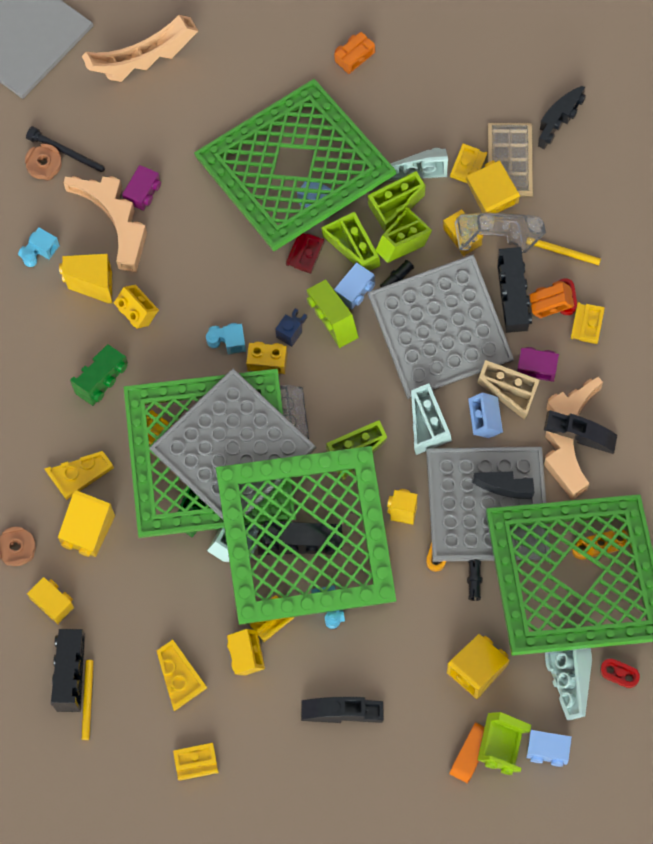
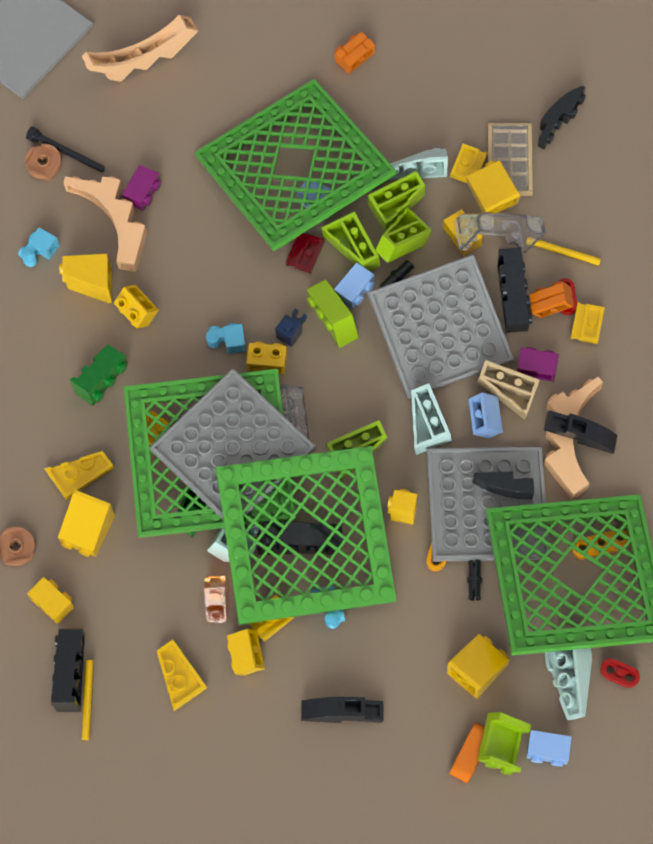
(195, 761): yellow plate -> none
(216, 599): none -> clear orange slope

